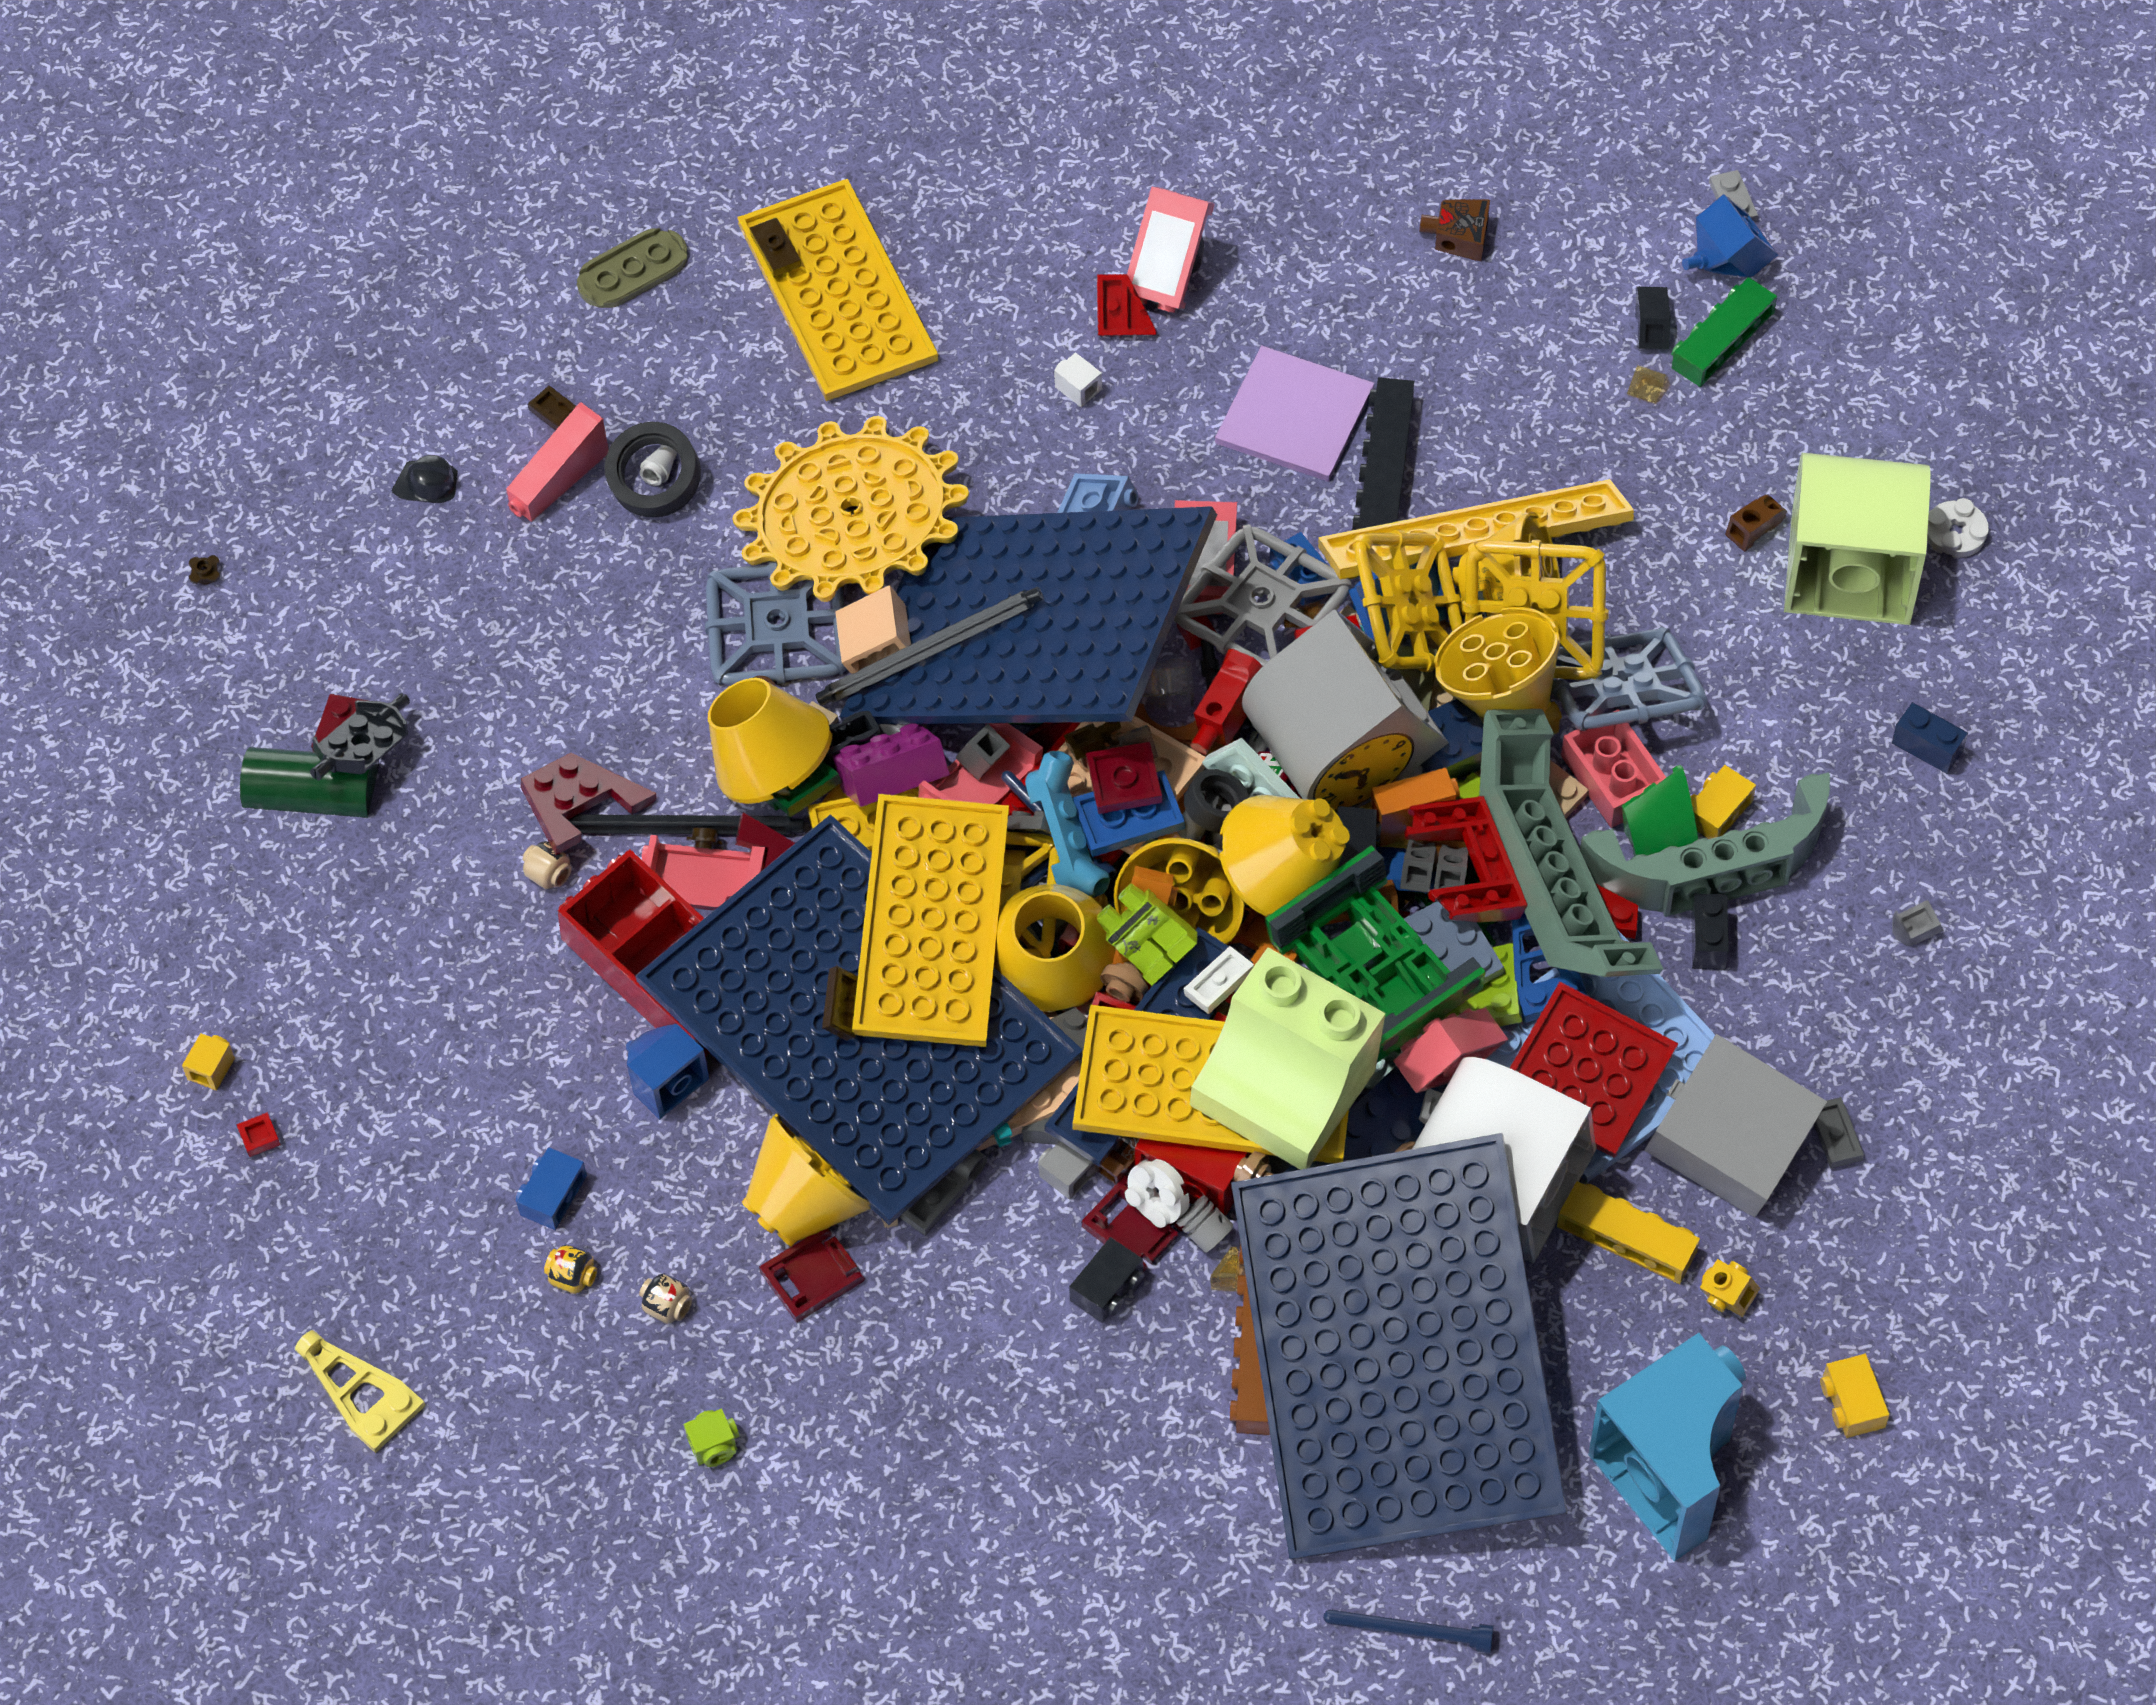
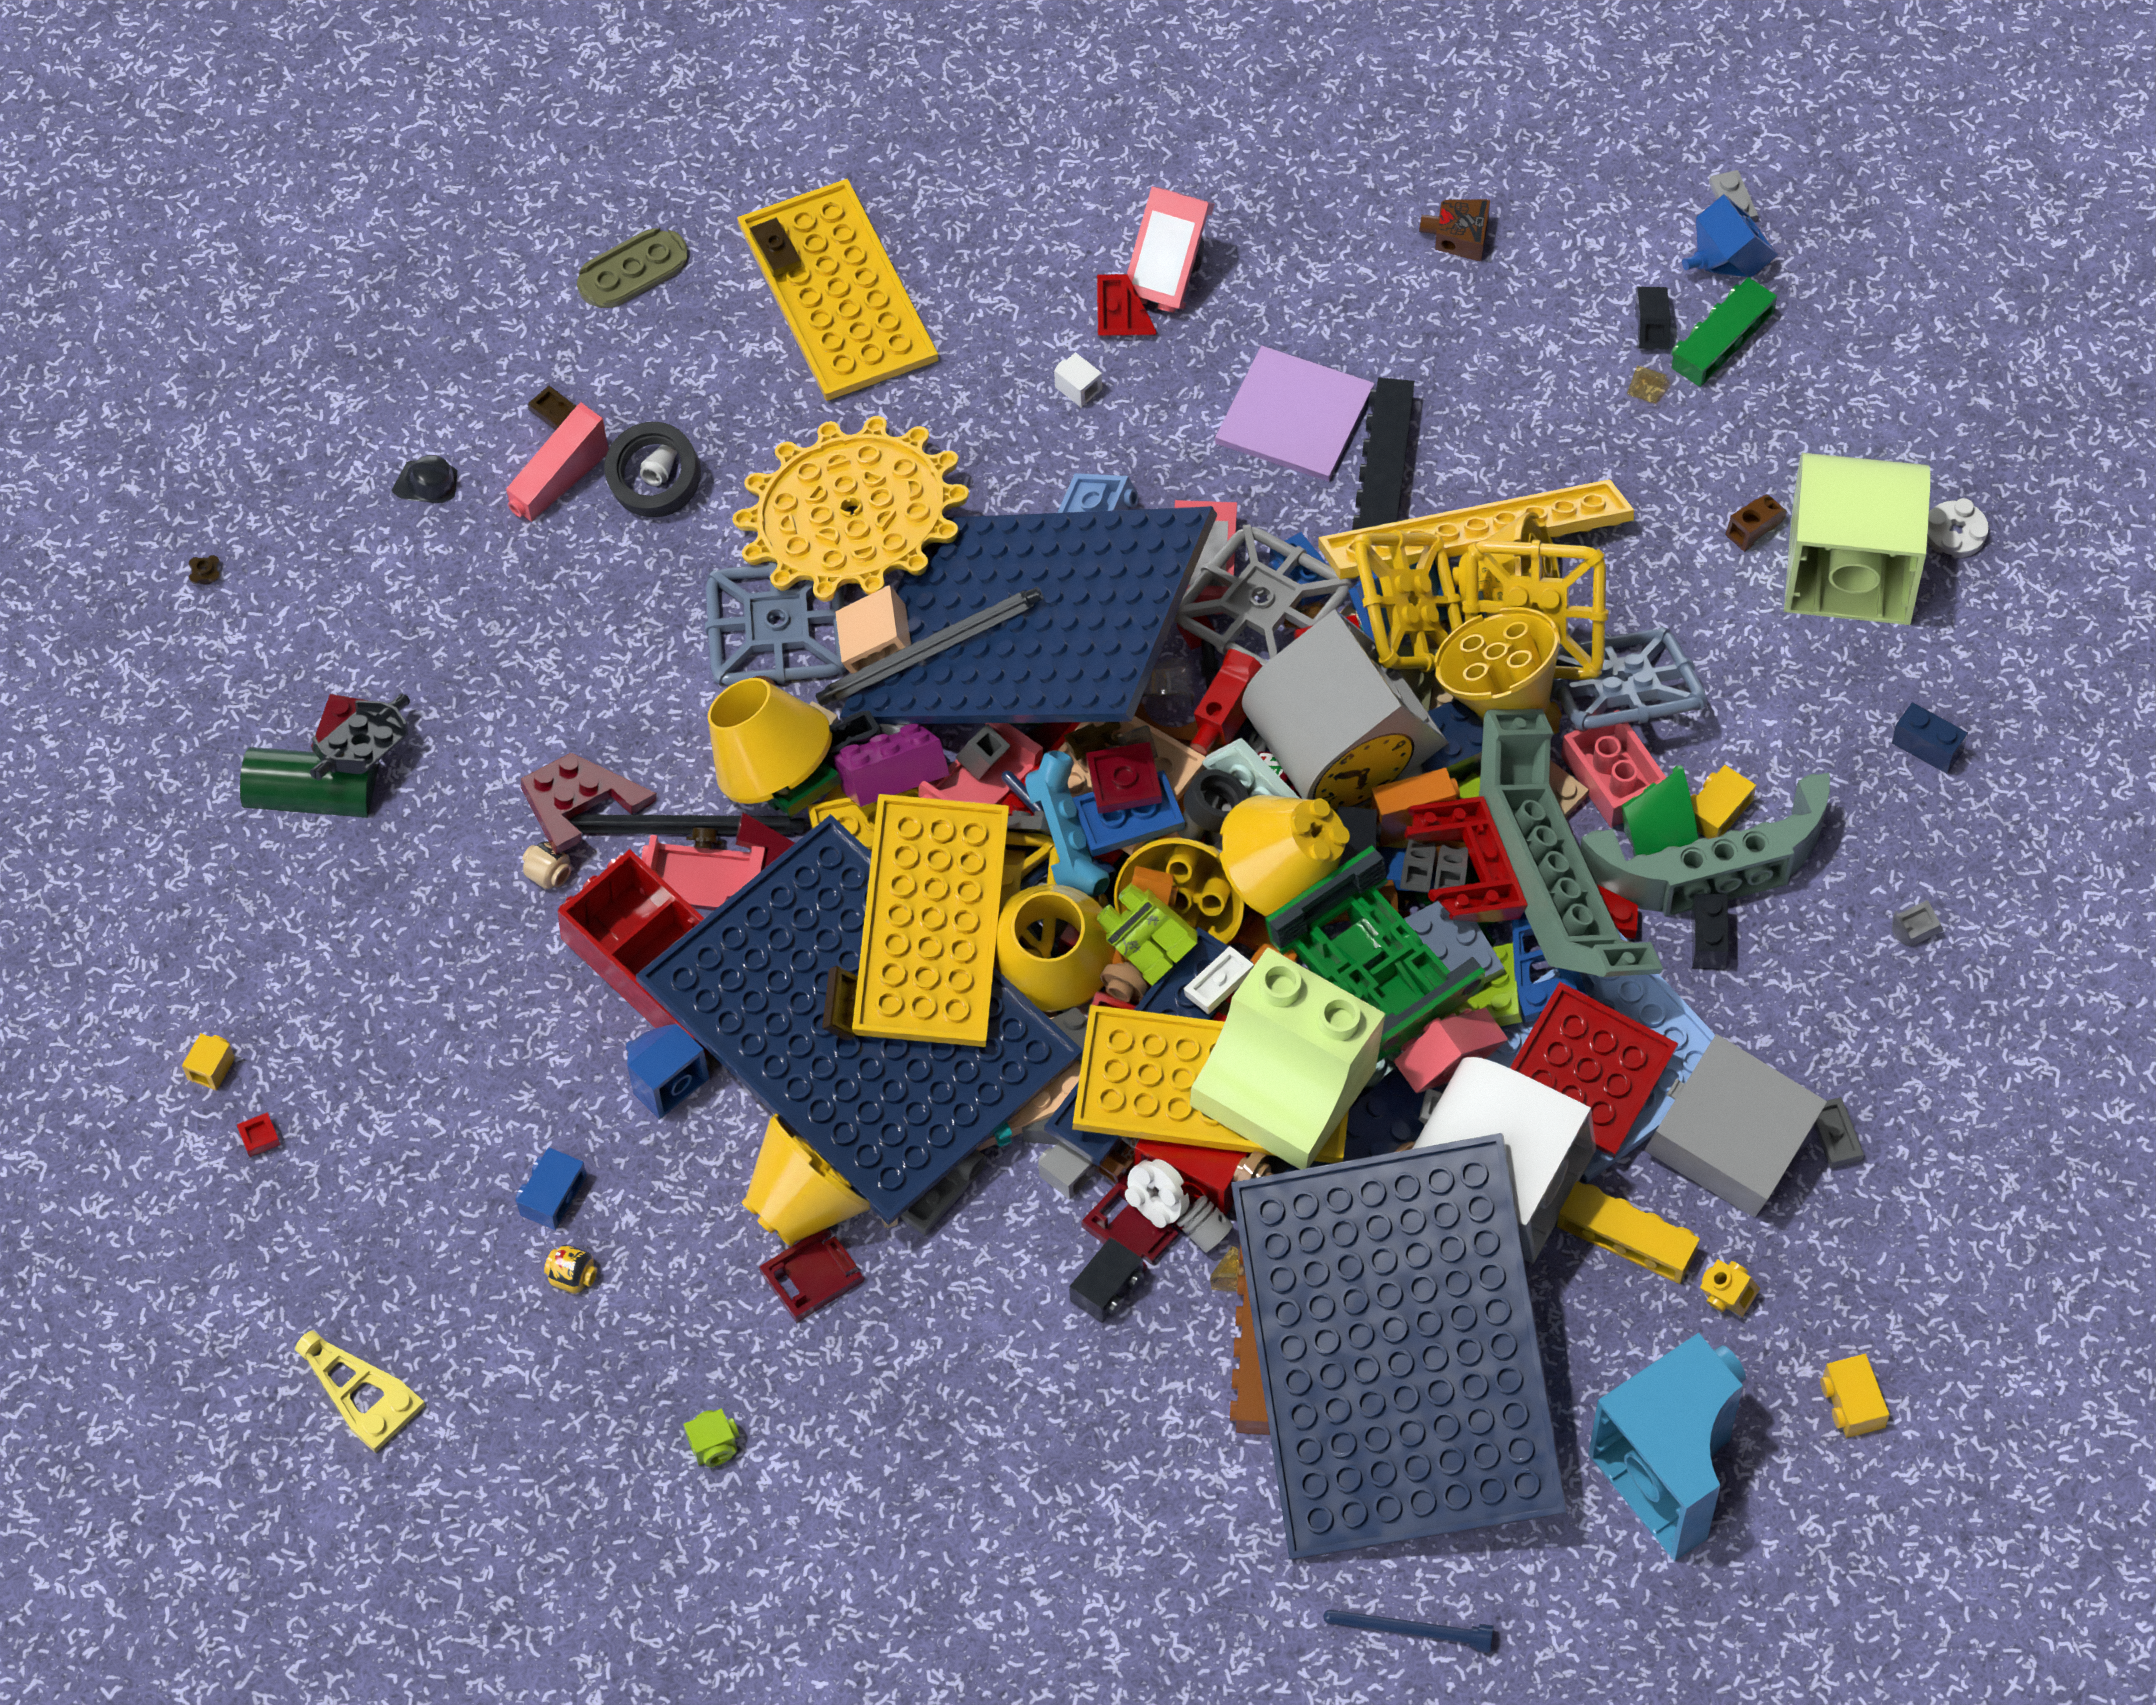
(665, 1298): tan head -> none

